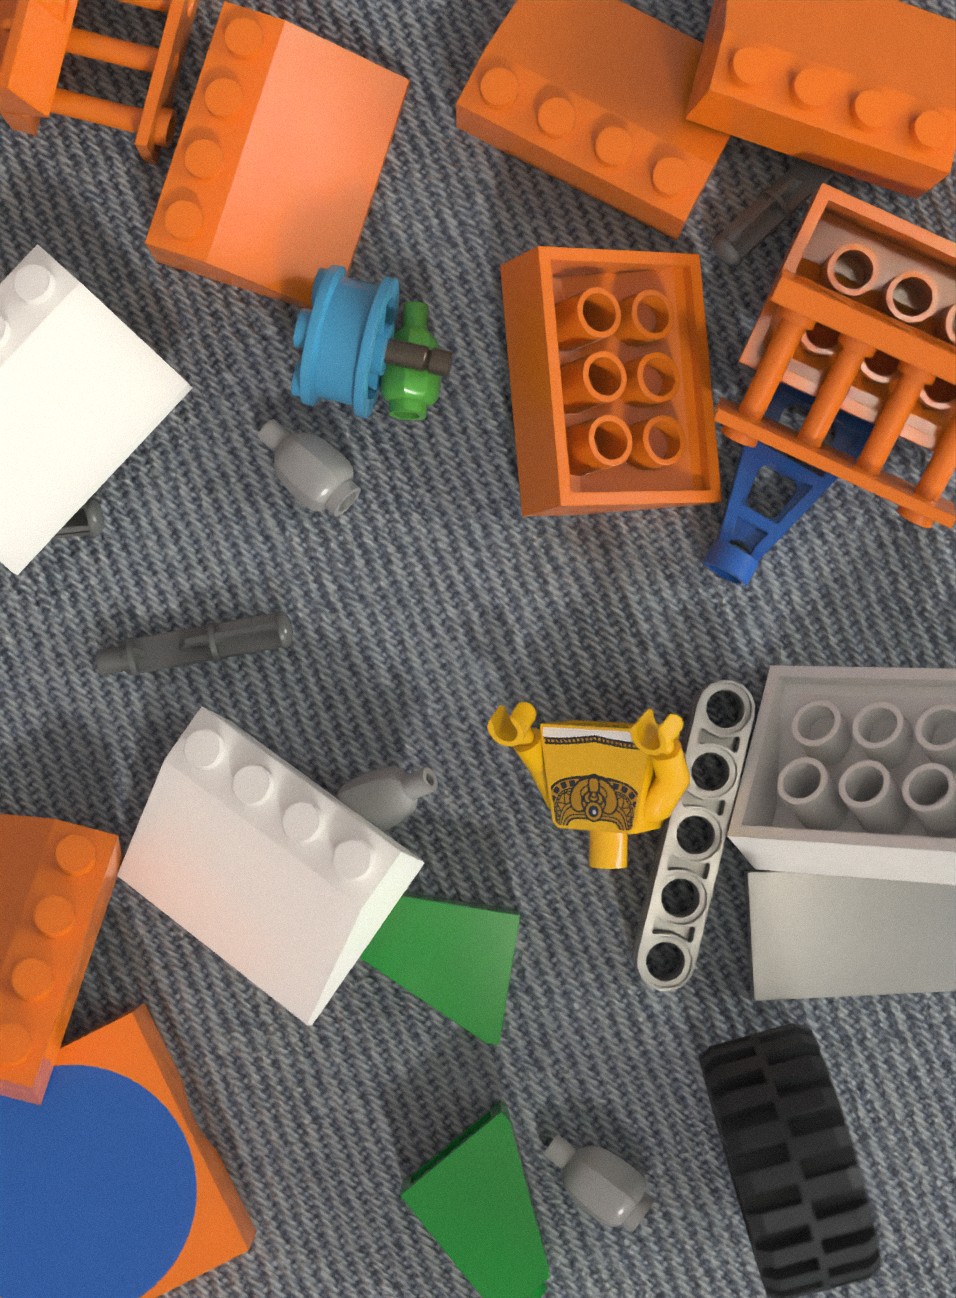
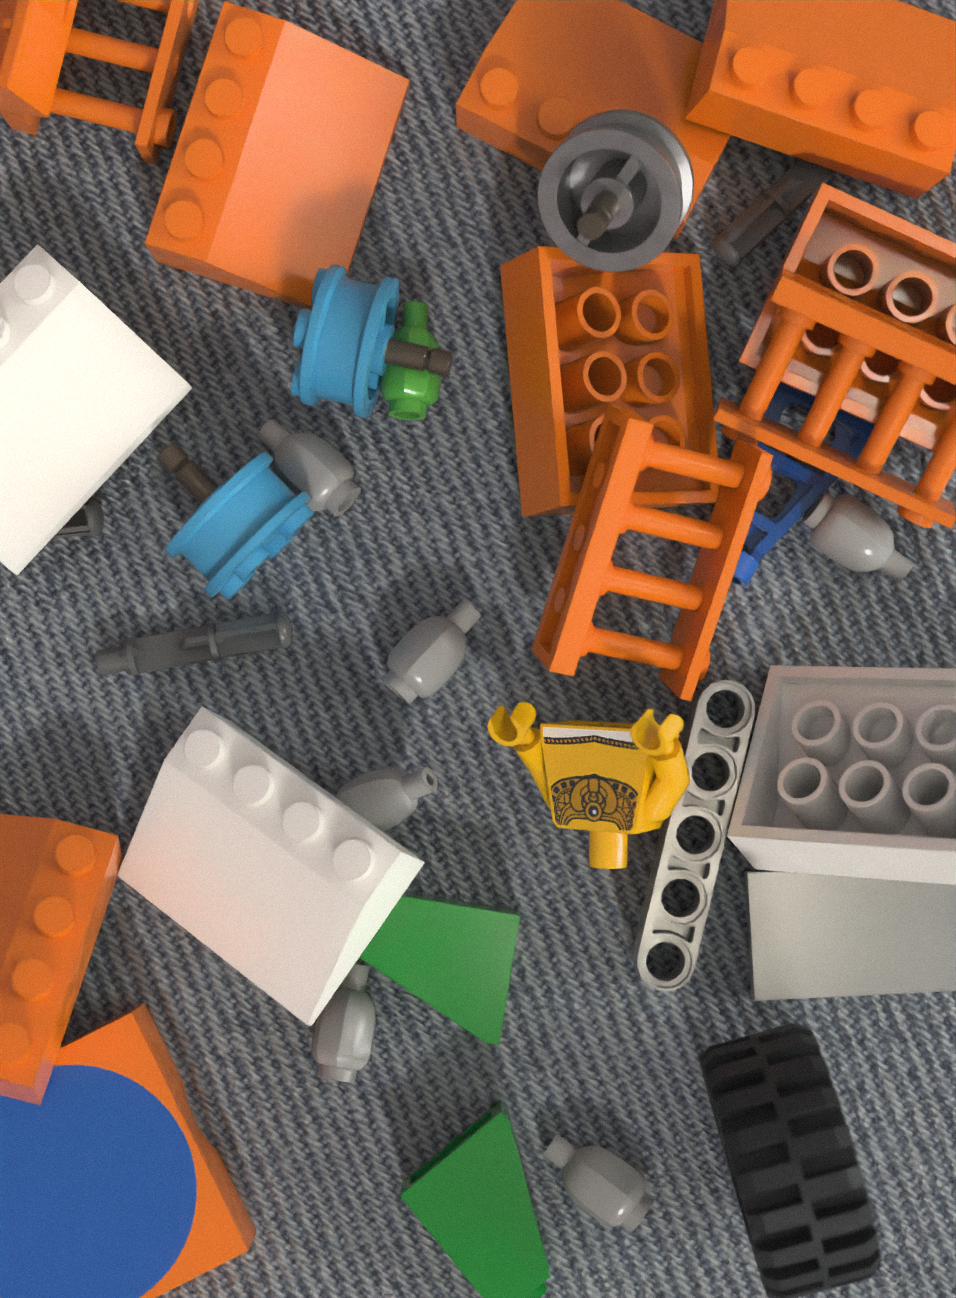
(237, 522): none -> dark azure wheel
(345, 1029): none -> light grey plant
(429, 654): none -> light grey plant
(608, 510): none -> orange fence
(616, 190): none -> flat silver wheel
(854, 536): none -> light grey plant

